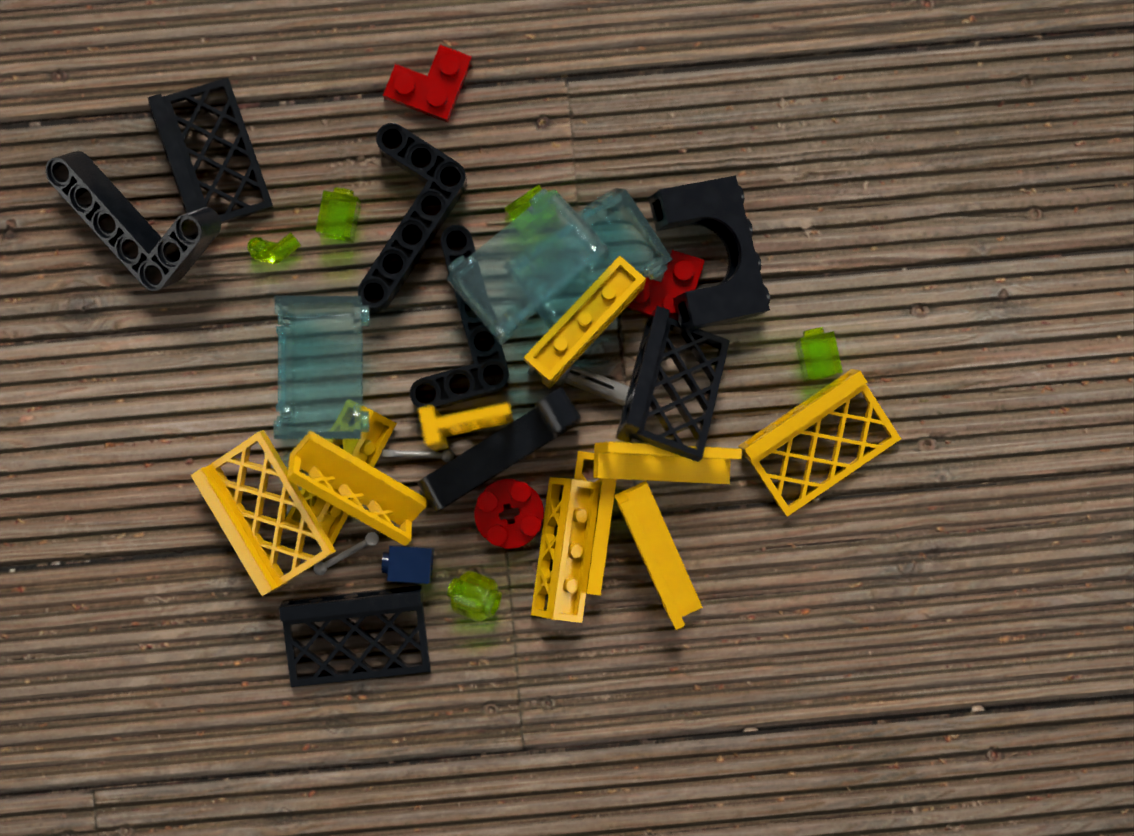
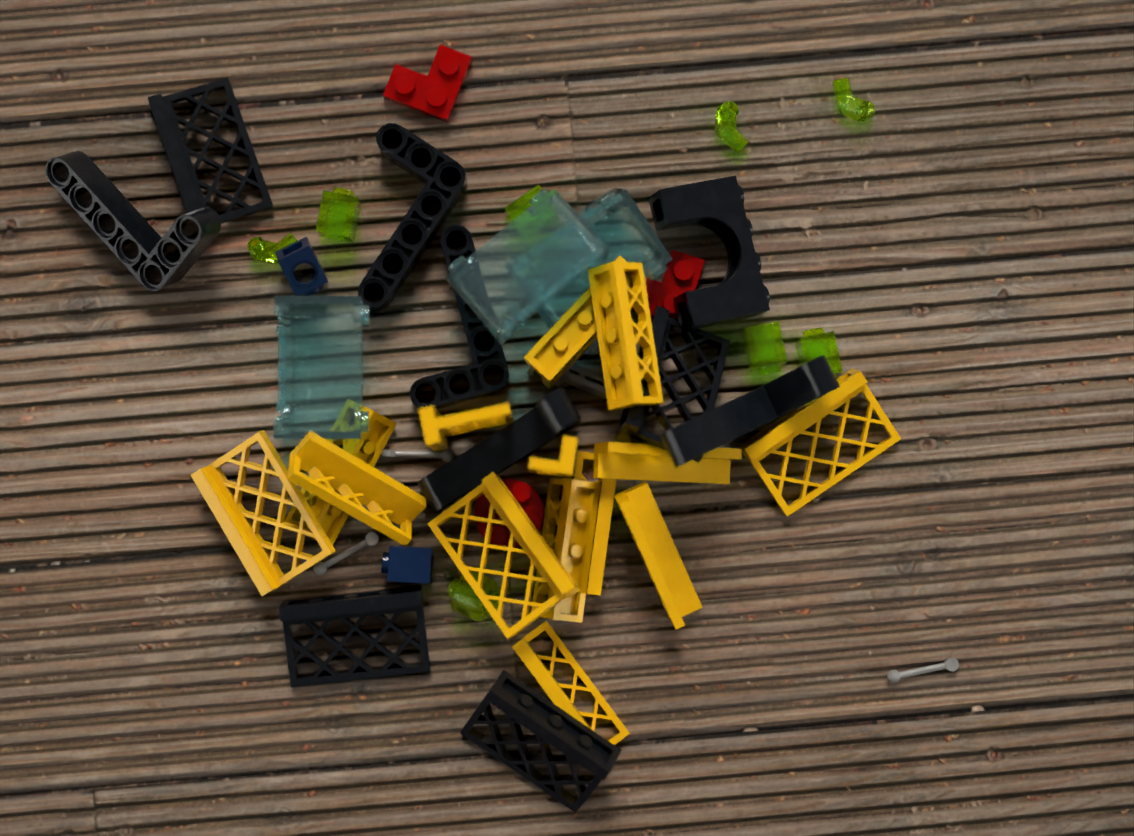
(300, 253): none -> dark blue brick
(527, 536): none -> yellow fence
(552, 727): none -> black fence
(554, 688): none -> yellow fence
(561, 468): none -> yellow fence
(619, 335): none -> yellow fence
(726, 126): none -> clear neon green arm
(749, 411): none -> black beam
(764, 348): none -> clear neon green brick
(849, 104): none -> clear neon green arm
(950, 664): none -> light grey hinge

